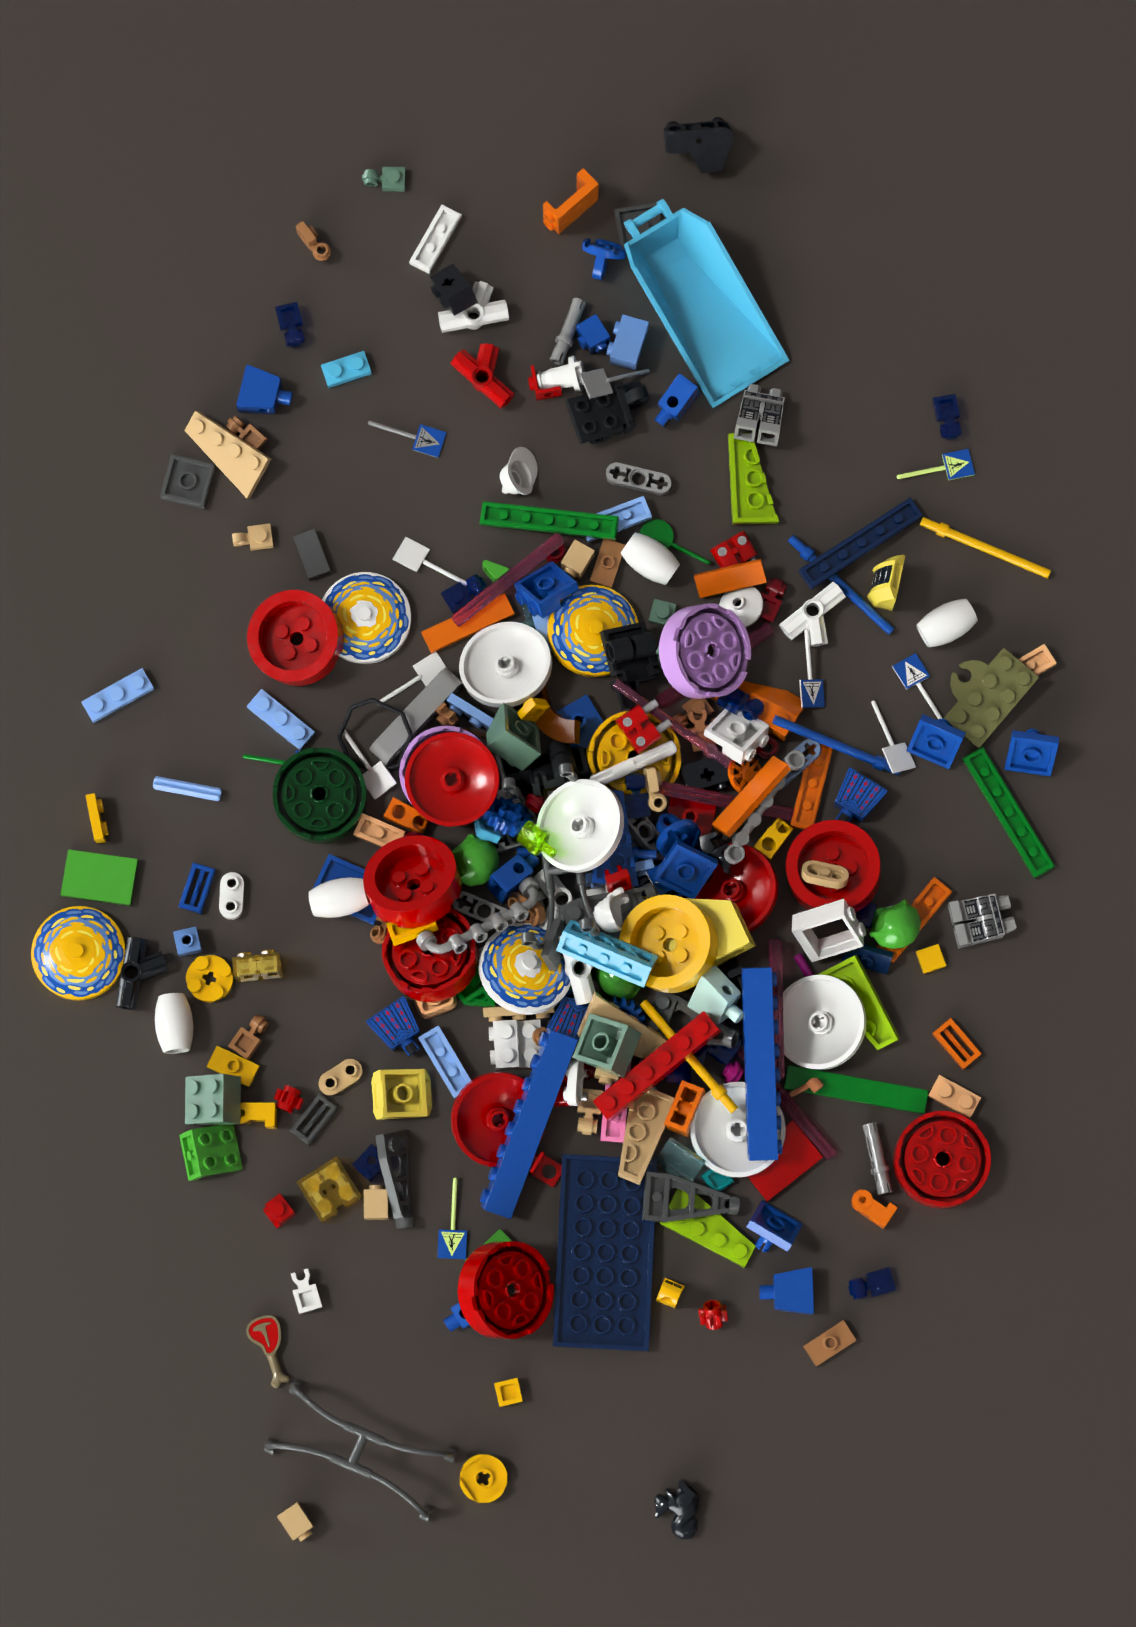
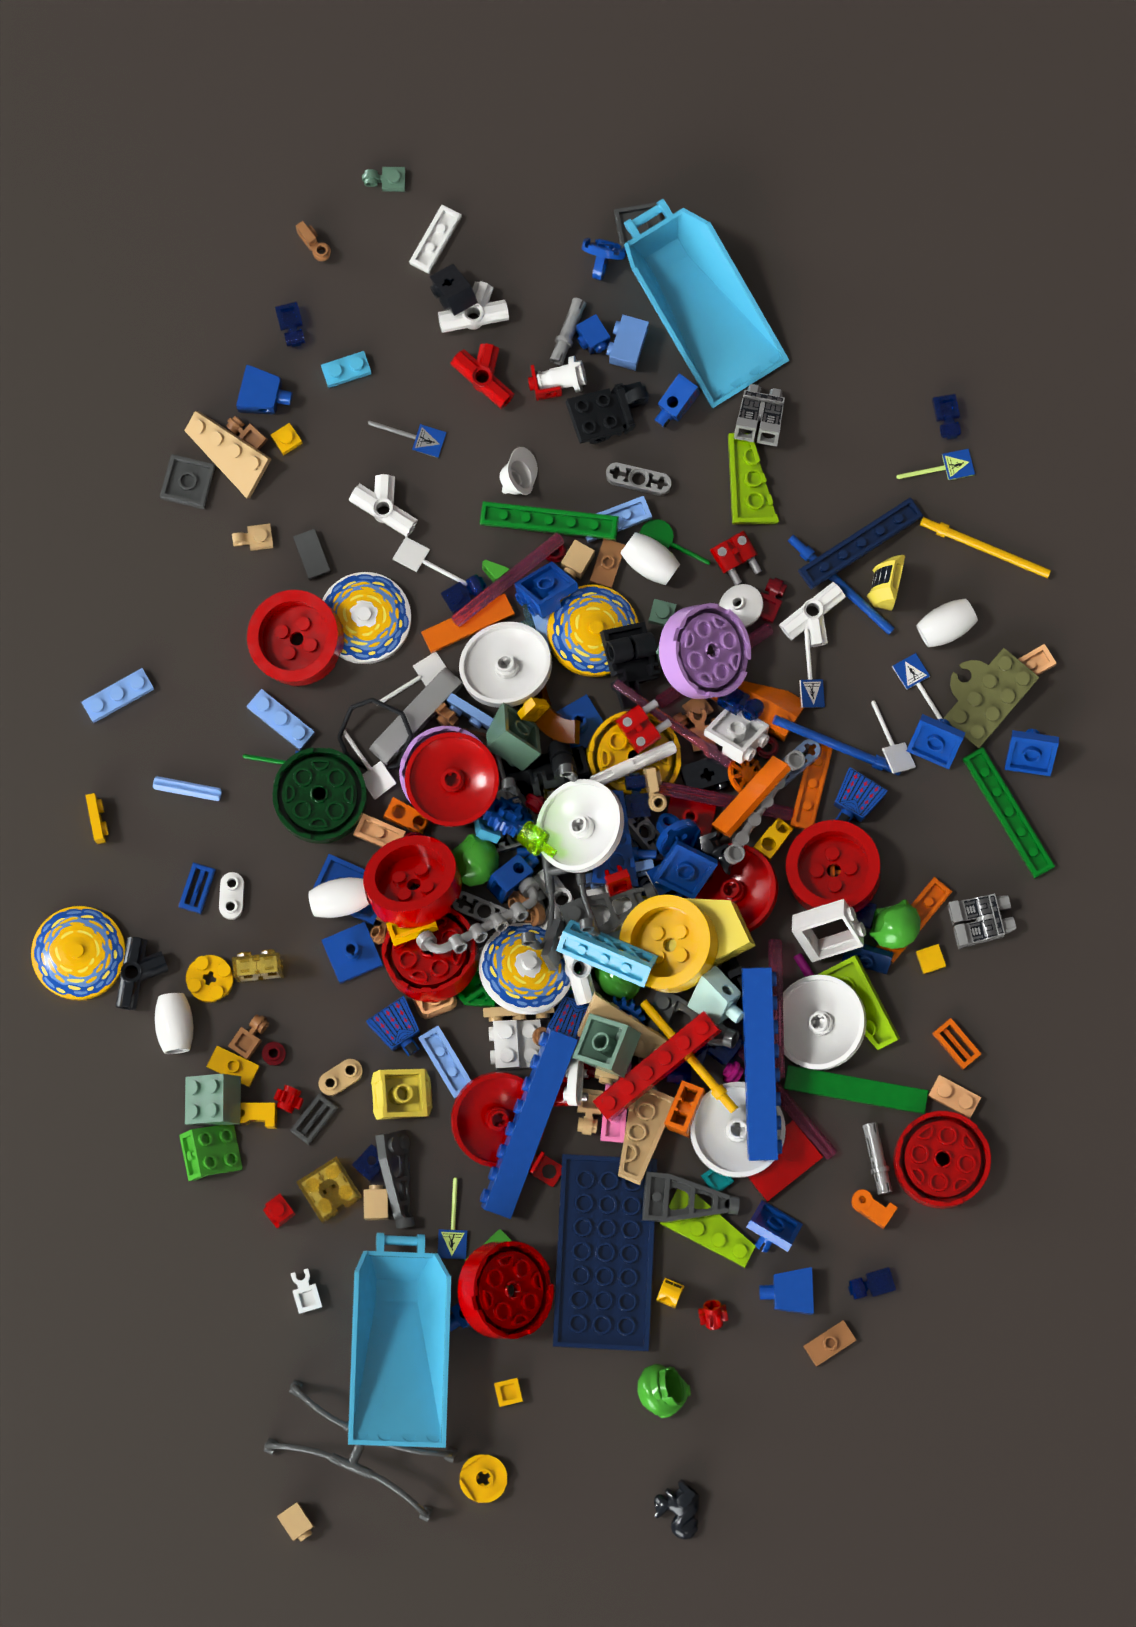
(99, 877): bright green tile -> none
(191, 948): medium blue plate -> none
(267, 1334): dark tan piece -> none
(276, 1060): none -> dark red plate
(286, 439): none -> yellow plate
(352, 952): none -> blue tile
(383, 496): none -> white piece
(399, 1347): none -> medium azure windscreen
(575, 206): orange panel -> none
(598, 384): light grey piece -> none
(608, 911): white piece -> none
(662, 1390): none -> bright green helmet
(679, 1160): clear light blue piece -> none
(708, 152): black piece -> none
(730, 578): orange tile -> none
(814, 1084): nougat hand -> none
(825, 874): tan plate -> none

